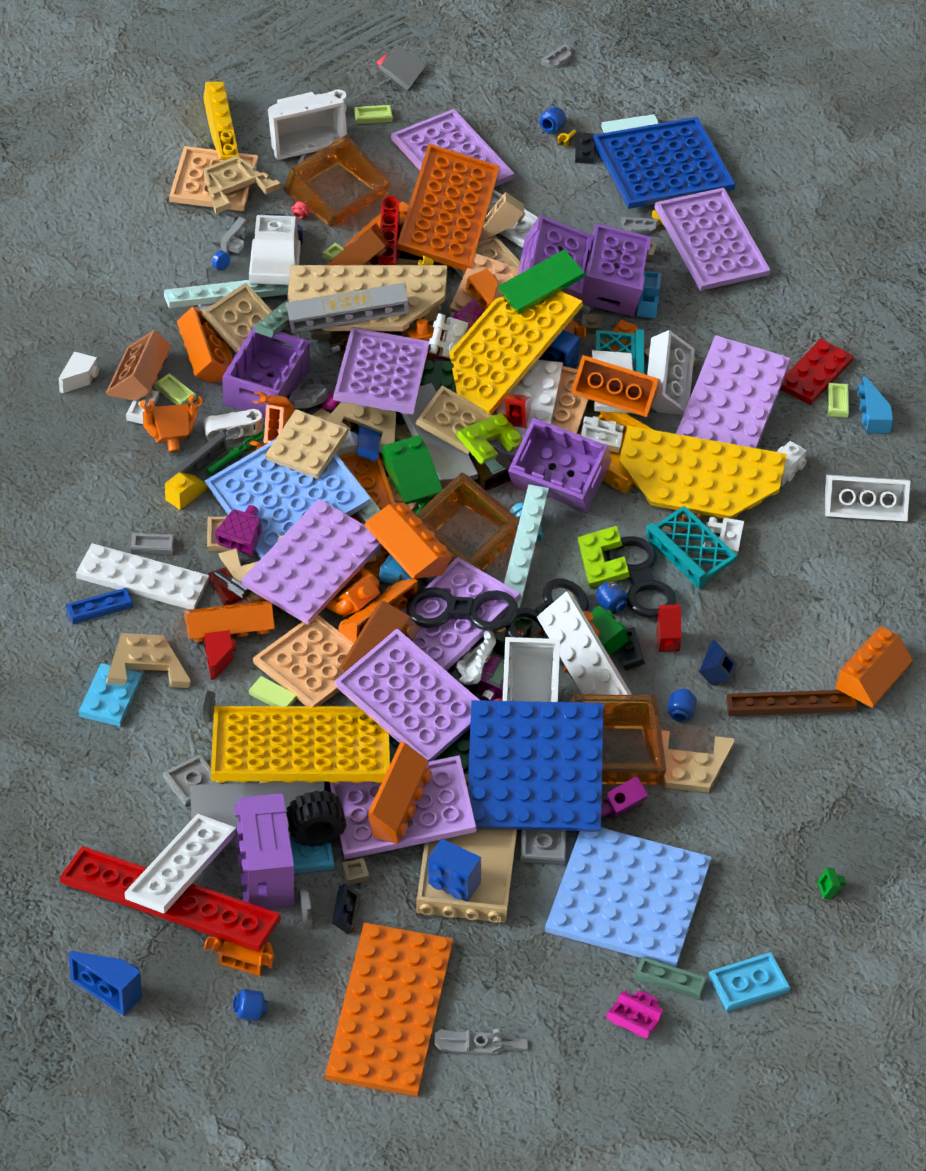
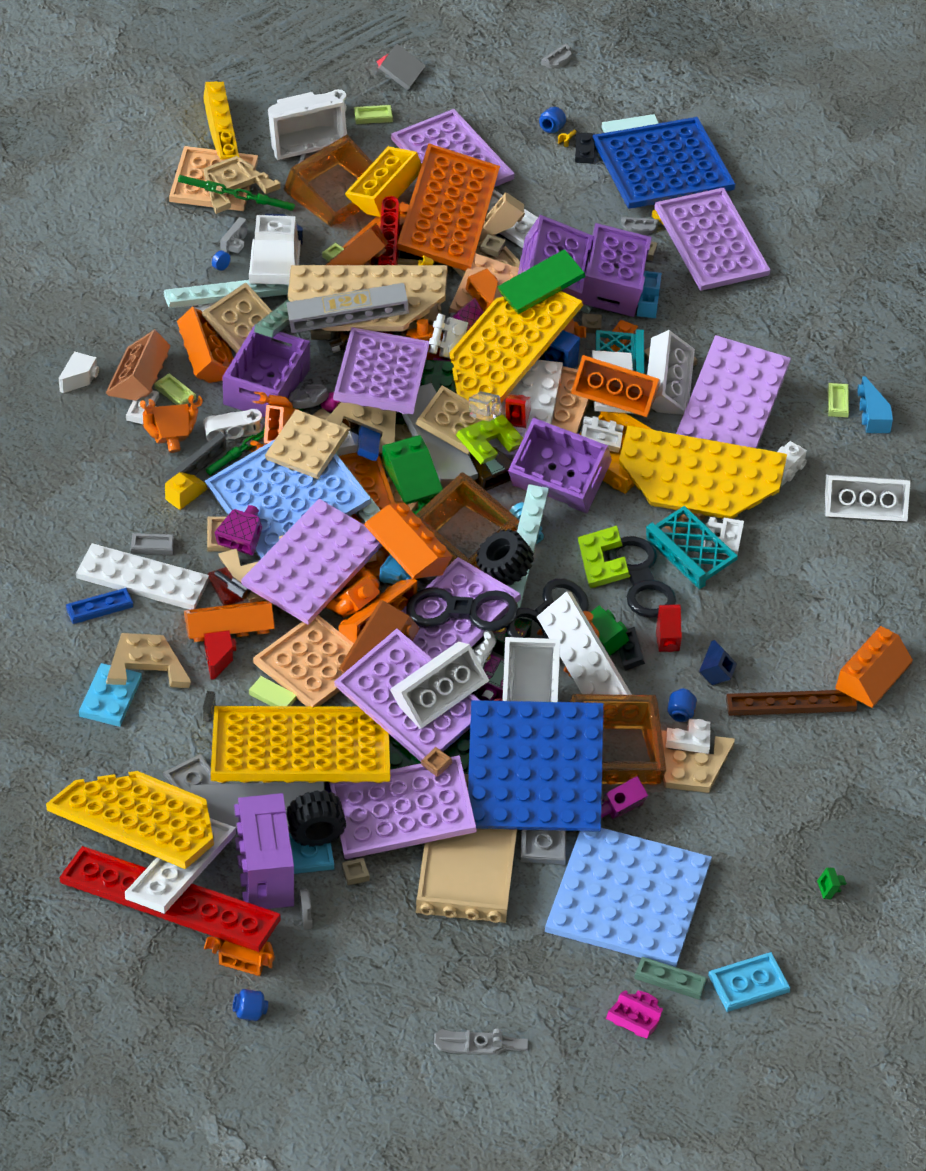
(107, 979): blue slope -> none
(140, 814): none -> yellow plate
(260, 198): none -> green piece
(300, 210): coral plate -> none
(346, 908): black plate -> none
(385, 177): none -> yellow slope
(389, 1009): orange plate -> none
(399, 794): orange slope -> none
(436, 762): none -> medium nougat tile
(440, 684): none -> white slope
(454, 870): blue brick -> none
(485, 406): none -> clear brick
(492, 245): none -> dark tan plate
(505, 556): none -> black tyre
(612, 597): blue head -> none
(694, 739): none -> white plate
(815, 371): red plate -> none

